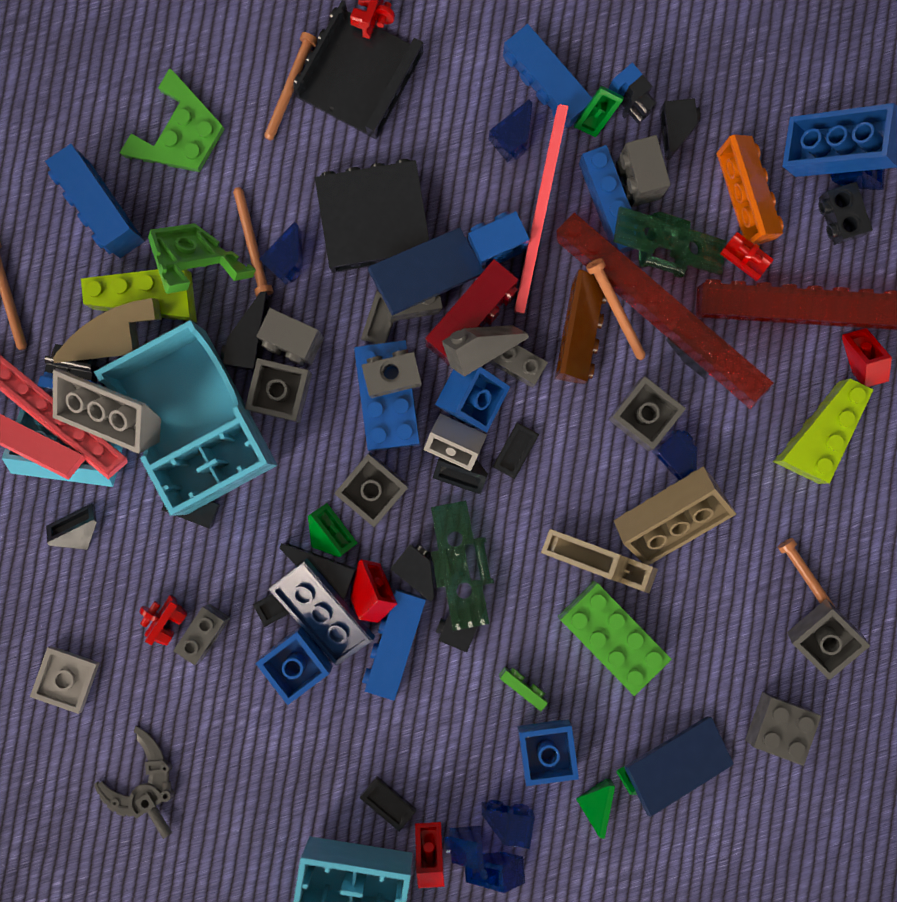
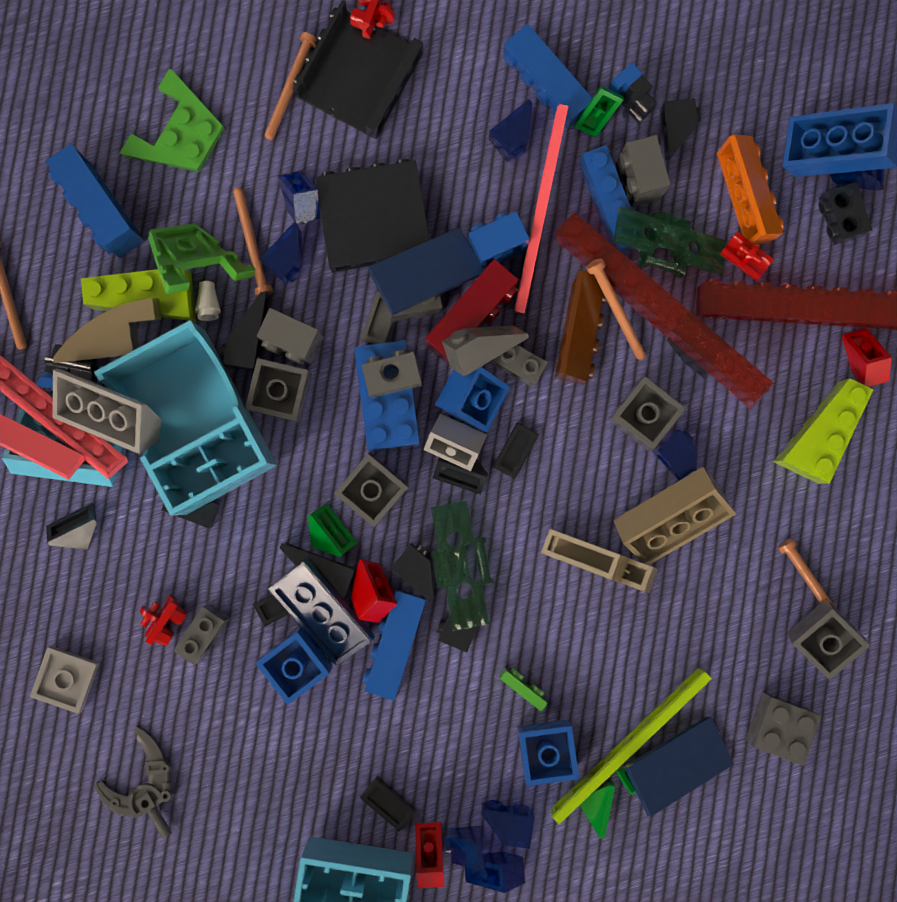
(207, 303): none -> white cone
(300, 197): none -> clear blue slope
(614, 638): bright green brick -> none
(629, 745): none -> lime tile

